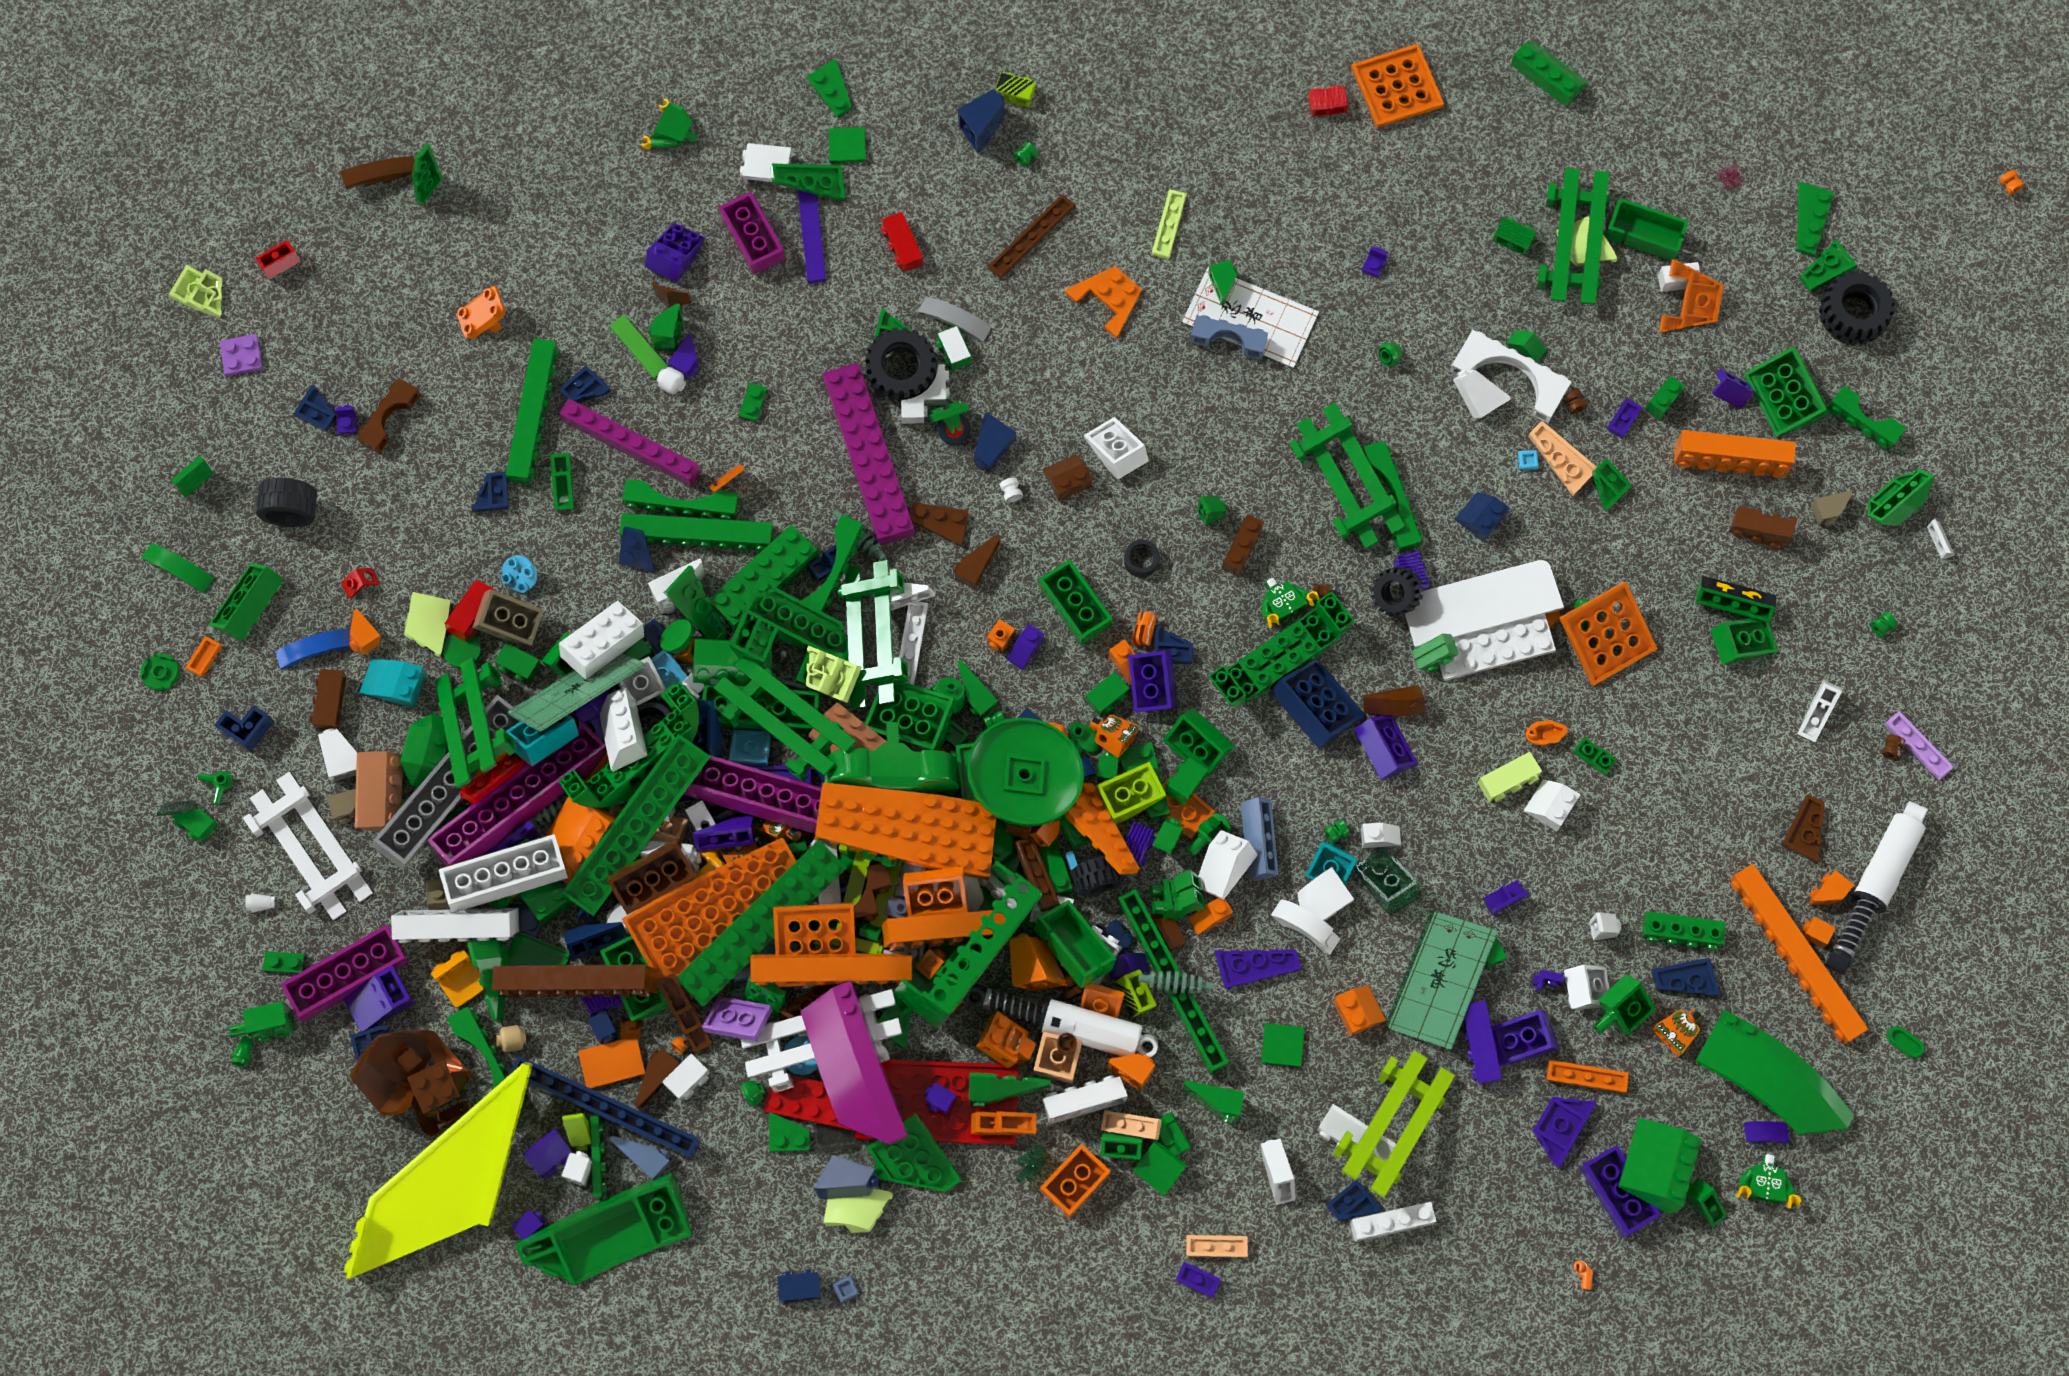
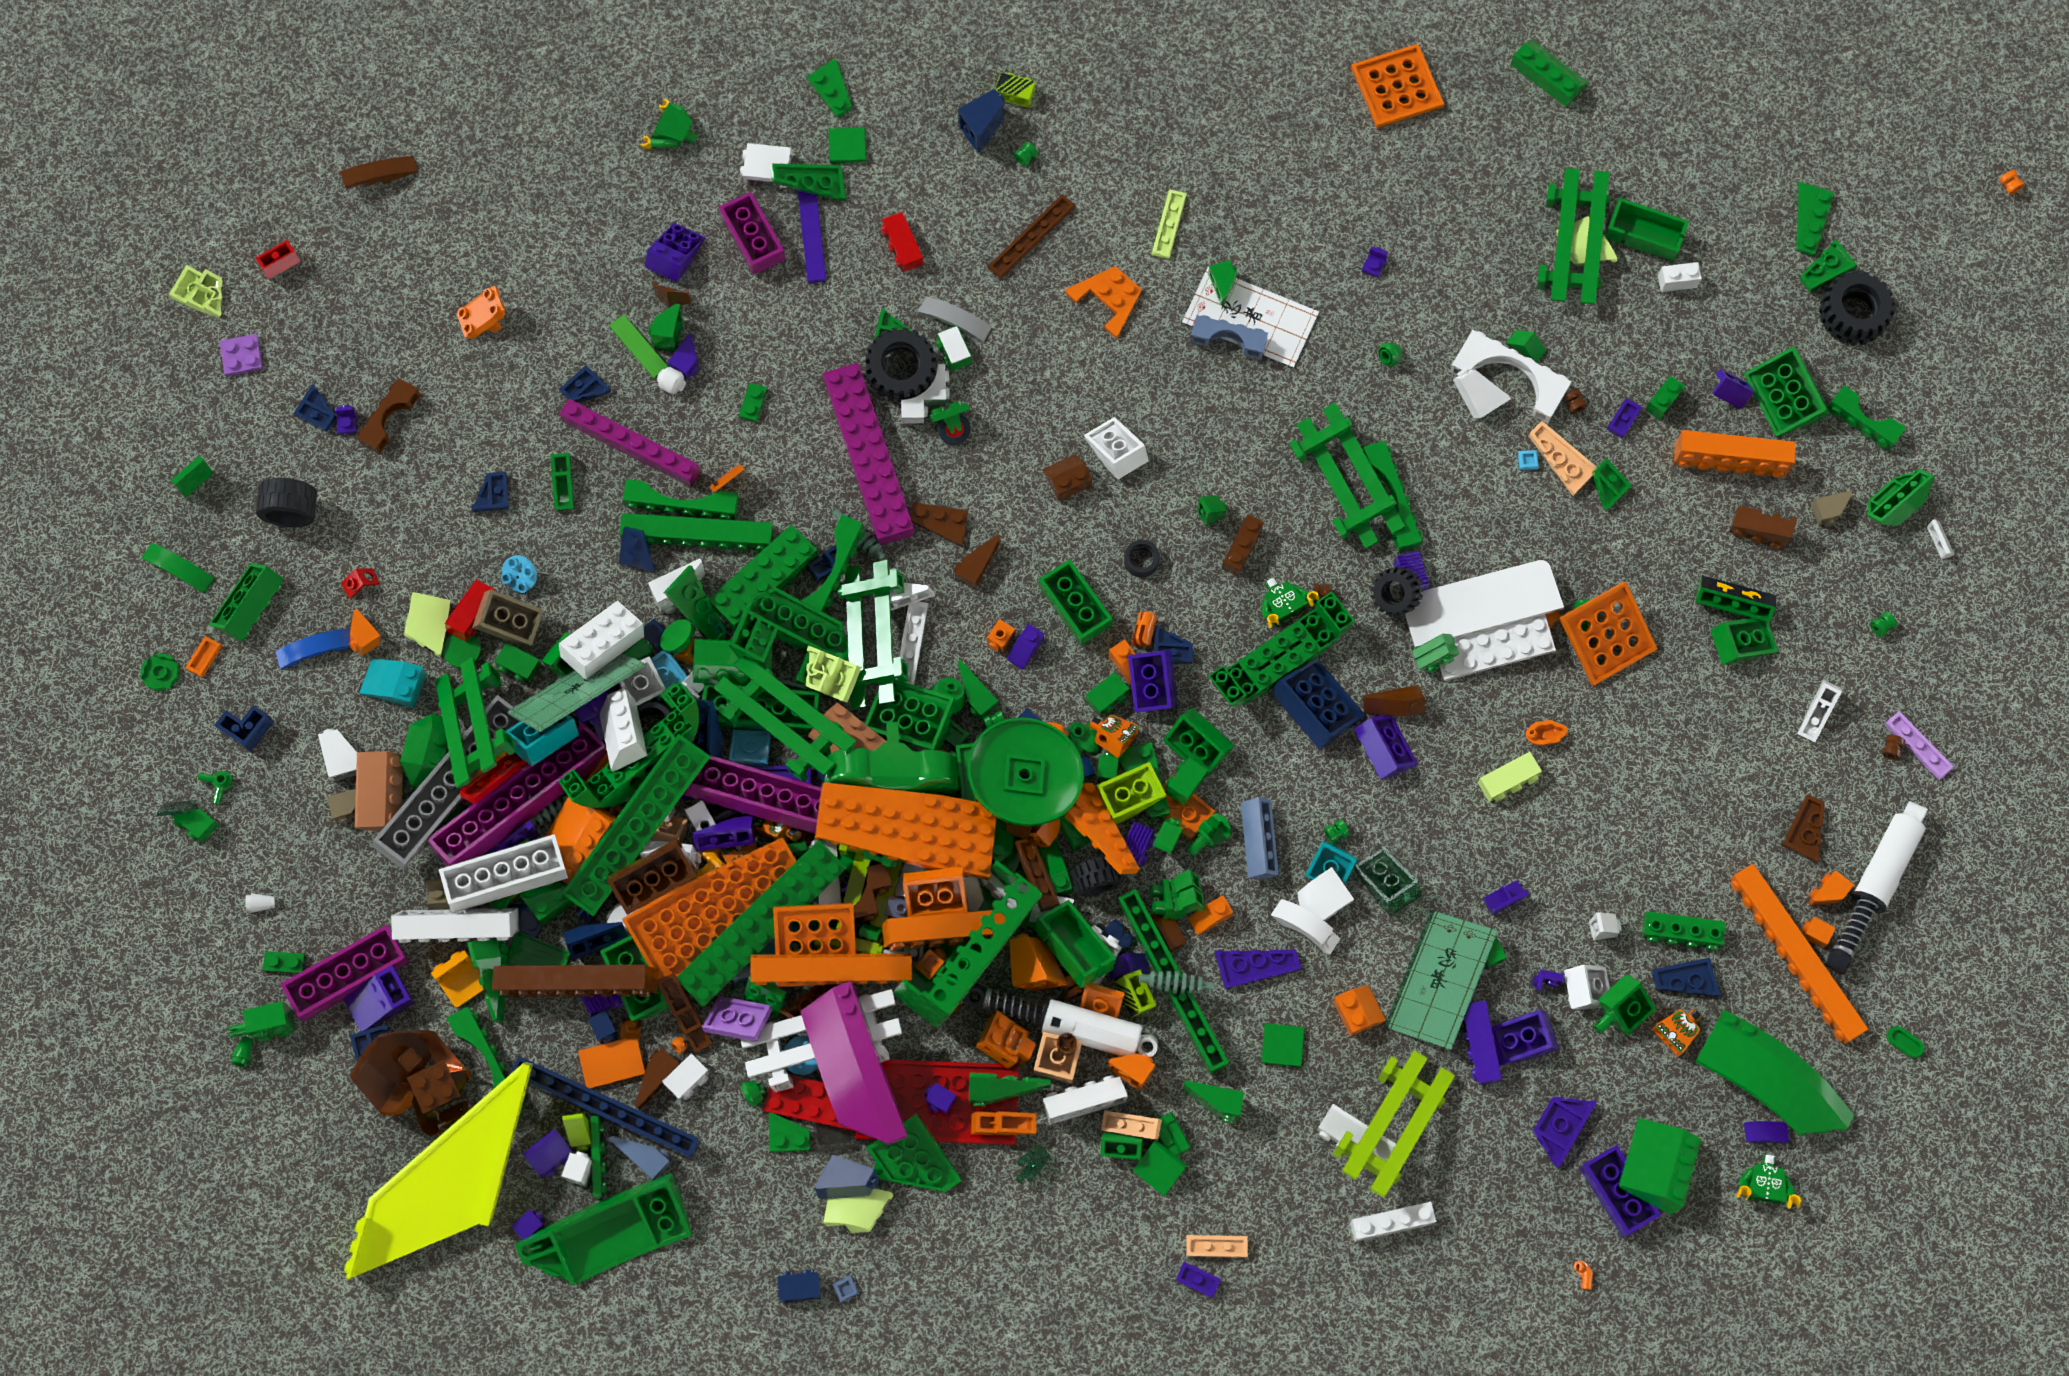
(321, 890): white fence -> none
(328, 699): reddish brown brick -> none
(425, 174): green wedge -> none
(511, 1038): tan head -> none
(531, 411): green brick -> none
(903, 1013): green wing -> none
(992, 442): dark blue slope -> none
(1011, 490): white wheel -> none
(1071, 861): medium azure tile -> none
(1075, 1181): orange brick -> none
(1225, 864): white slope -> none
(1278, 1171): white slope -> none
(1327, 101): red brick -> none
(1352, 1203): dark blue wing -> none
(1380, 835): white slope -> none
(1482, 515): dark blue slope -> none
(1514, 235): green brick -> none
(1551, 803): white slope -> none
(1587, 1076): orange plate -> none
(1594, 756): green slope -> none
(1700, 300): orange wing -> none
(1706, 1202): green slope -> none
(1729, 176): clear pink slope -> none

